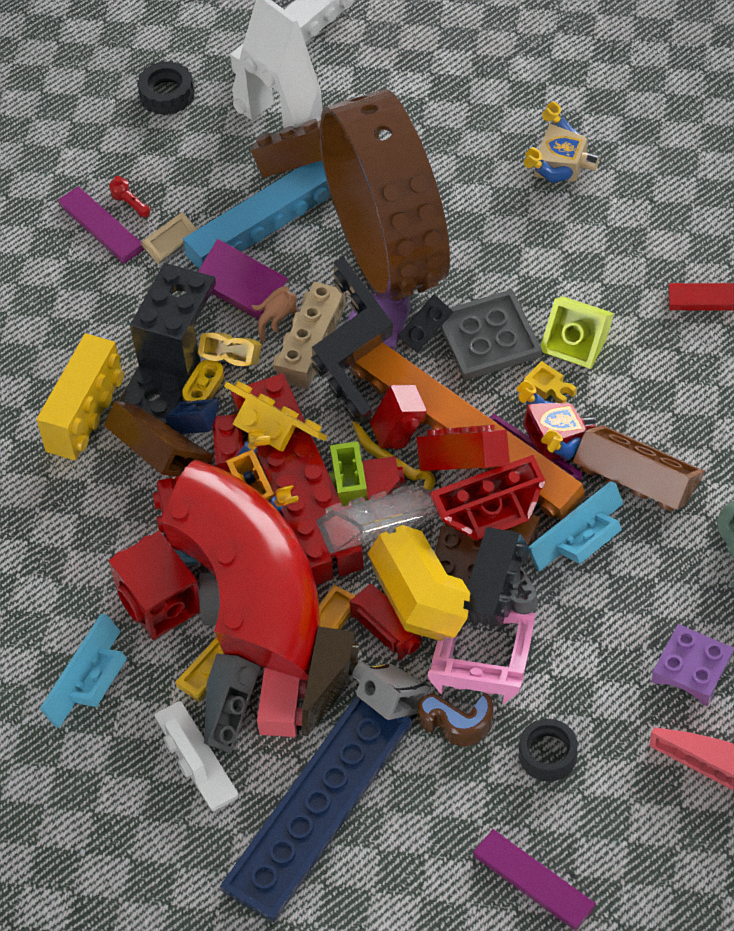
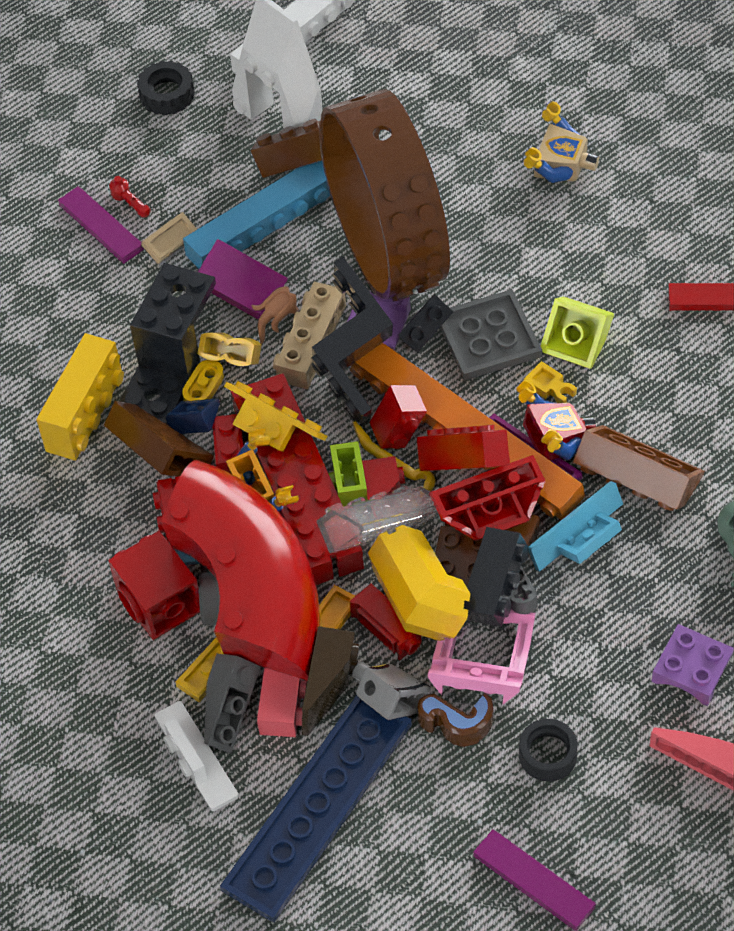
(87, 673): medium azure bracket -> none

